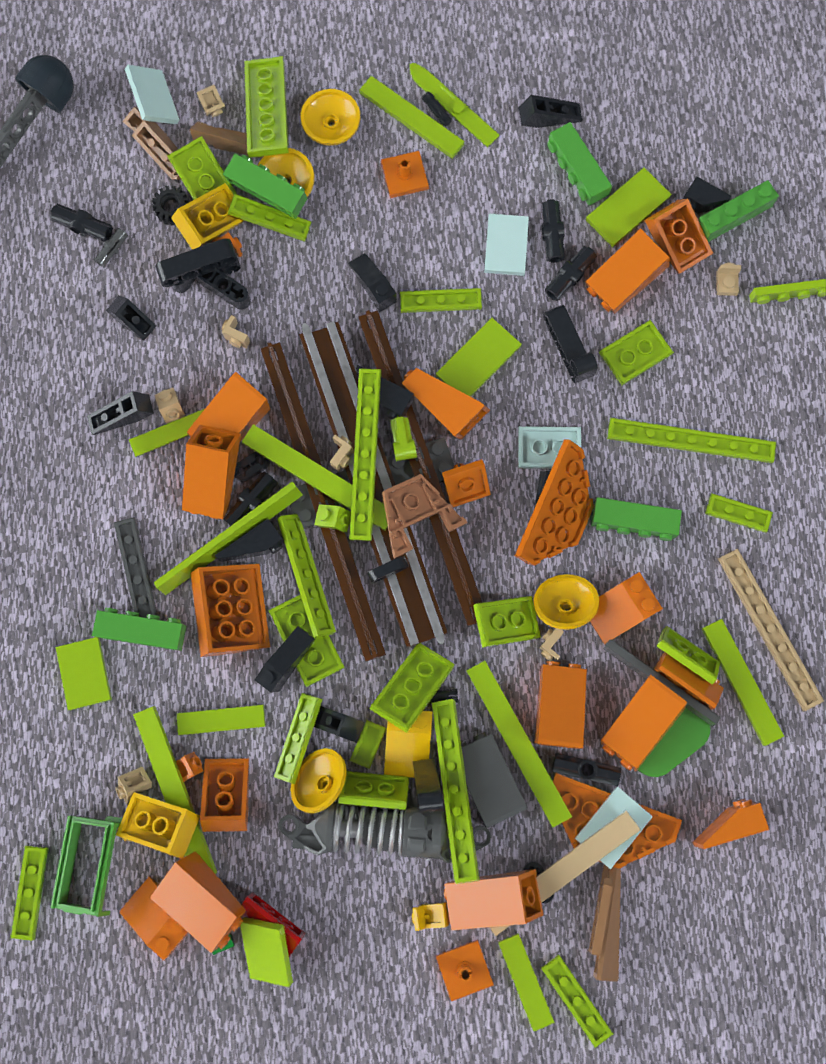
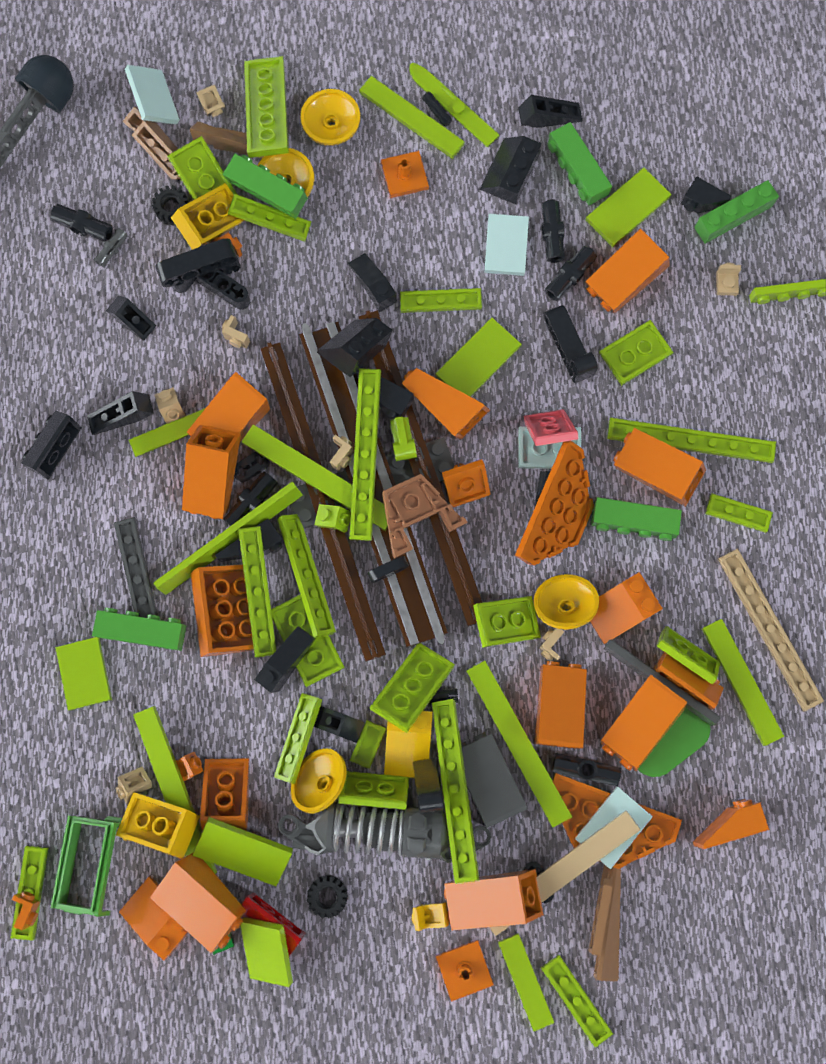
(28, 912): none -> orange bracket
(51, 444): none -> black slope
(221, 720): lime tile -> none
(242, 851): none -> lime tile
(257, 591): none -> lime tile
(327, 910): none -> black tyre
(356, 345): none -> black slope
(511, 168): none -> black slope
(550, 427): none -> coral tile
(660, 466): none -> orange slope
(679, 235): orange slope -> none

